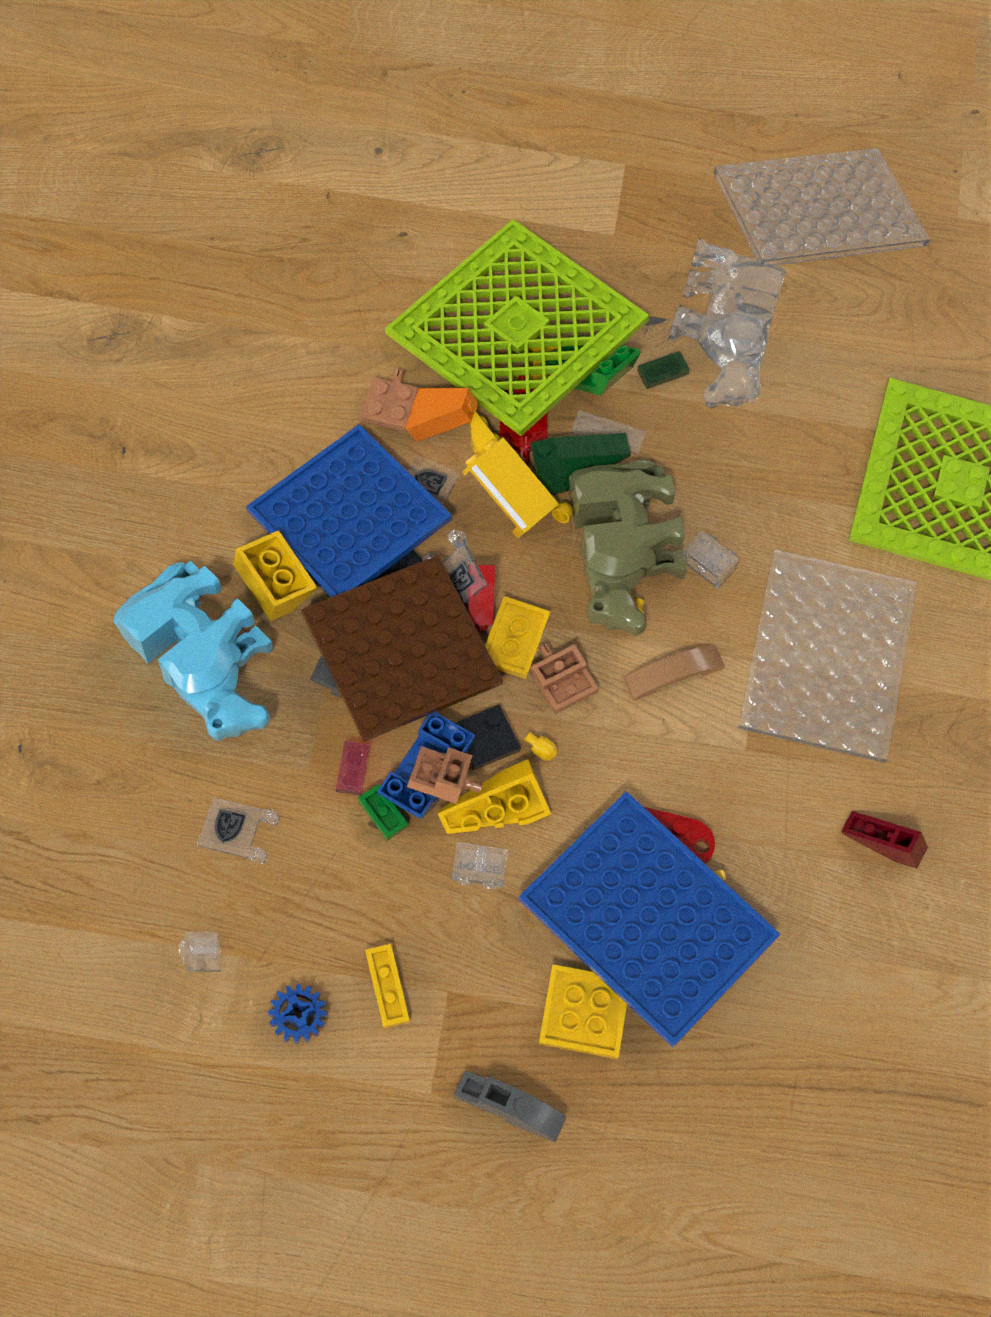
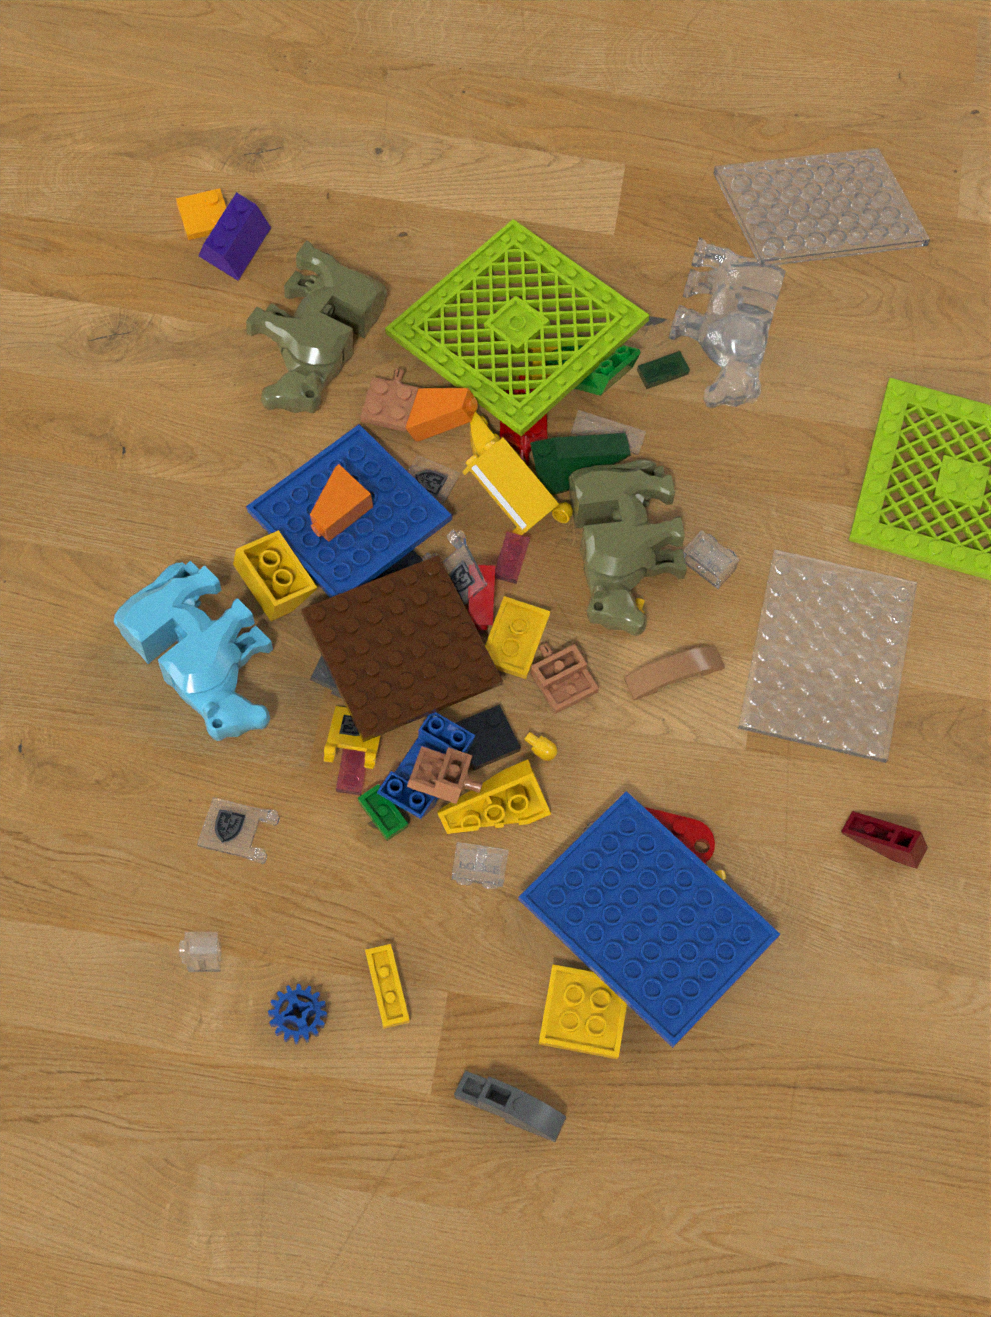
(201, 212): none -> light orange plate
(235, 237): none -> dark purple slope
(322, 329): none -> olive animal
(339, 504): none -> orange slope
(345, 735): none -> yellow flag
(511, 557): none -> clear pink plate

